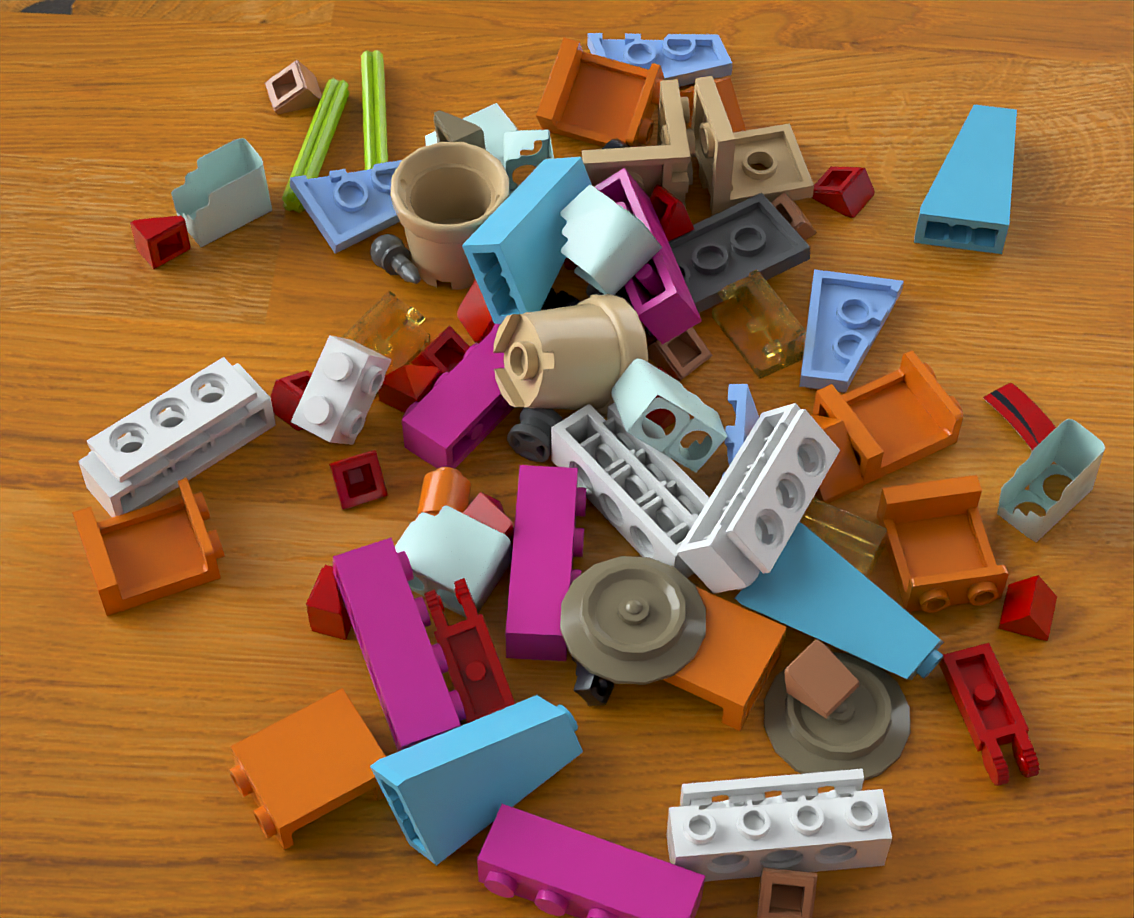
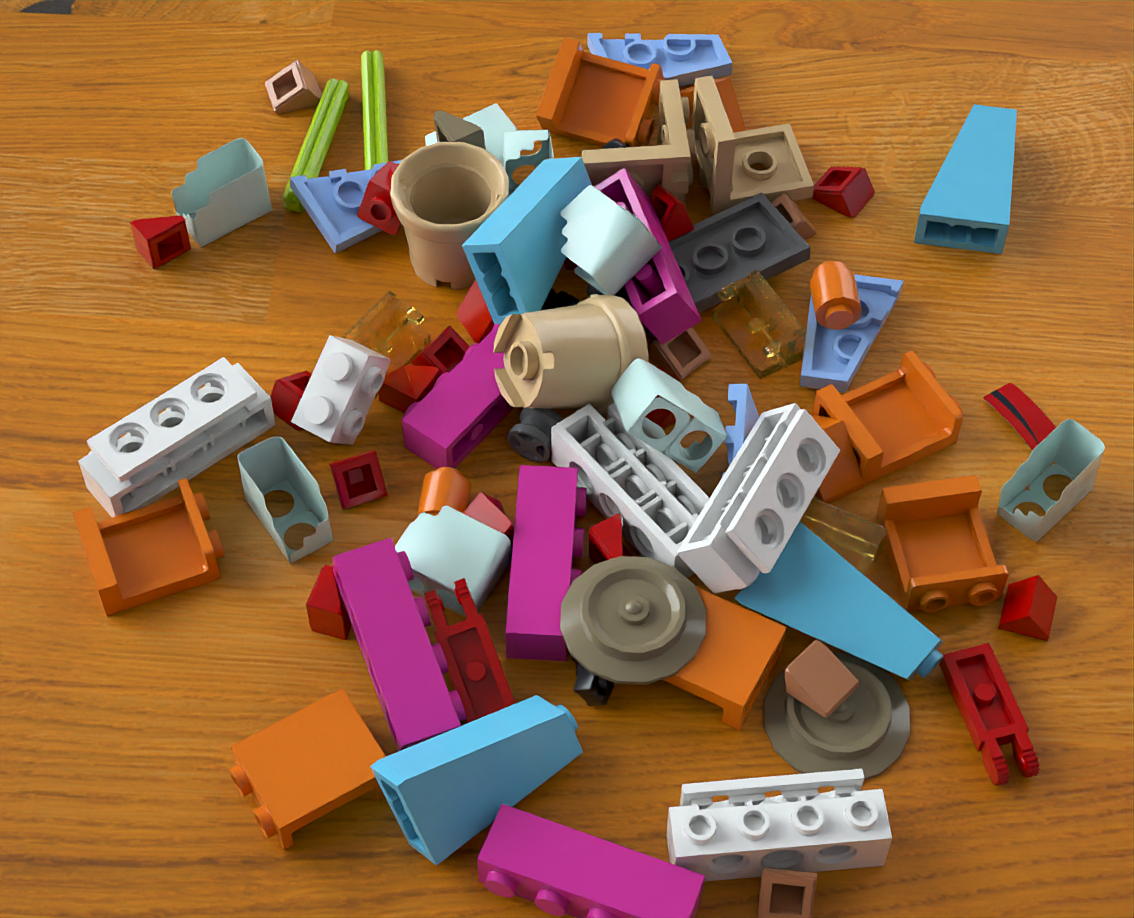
(276, 467): none -> light aqua piece
(377, 203): none -> red bracket
(391, 255): dark grey bar -> none
(606, 540): none -> red slope
(835, 295): none -> orange brick

